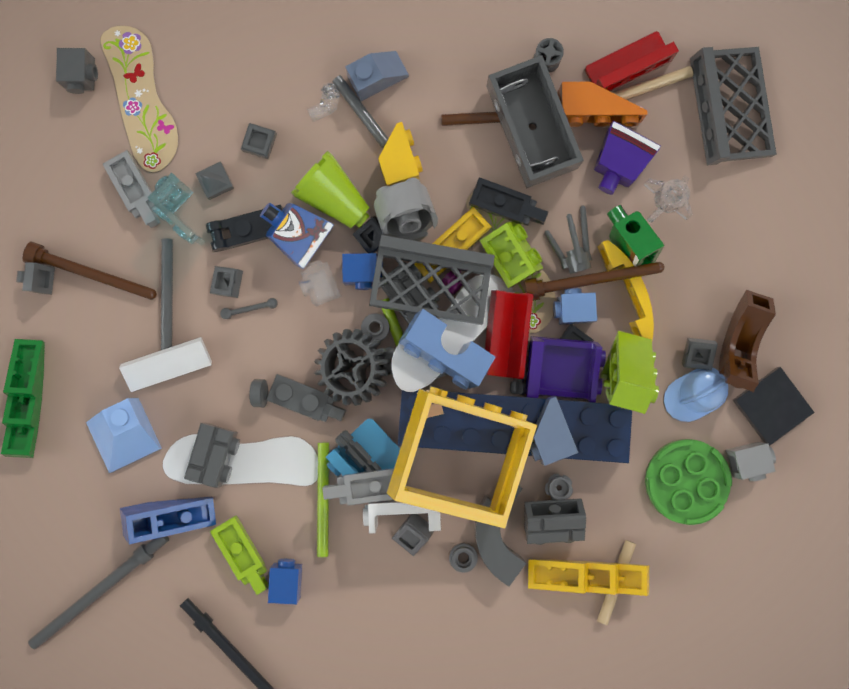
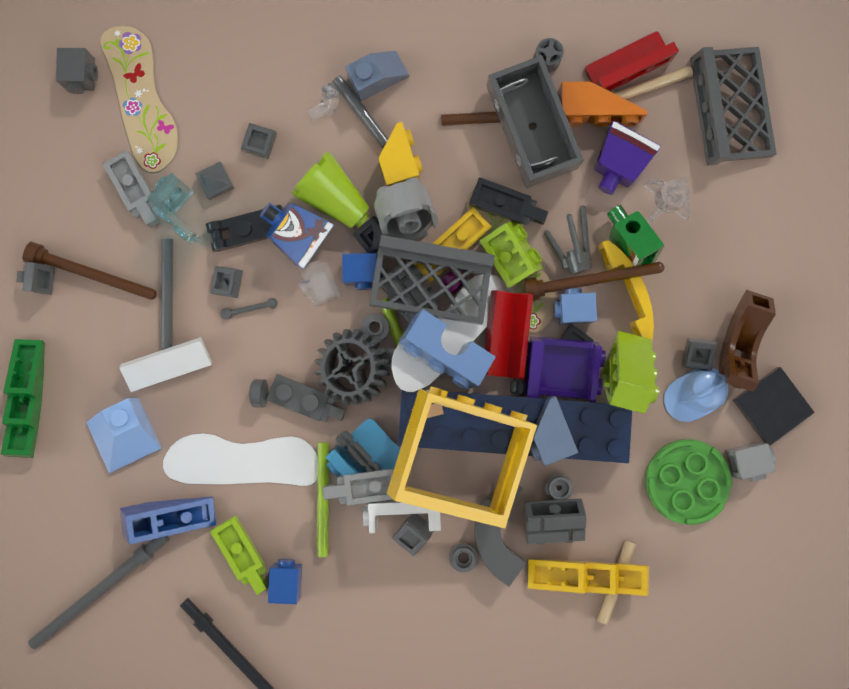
(212, 455): dark grey brick -> none

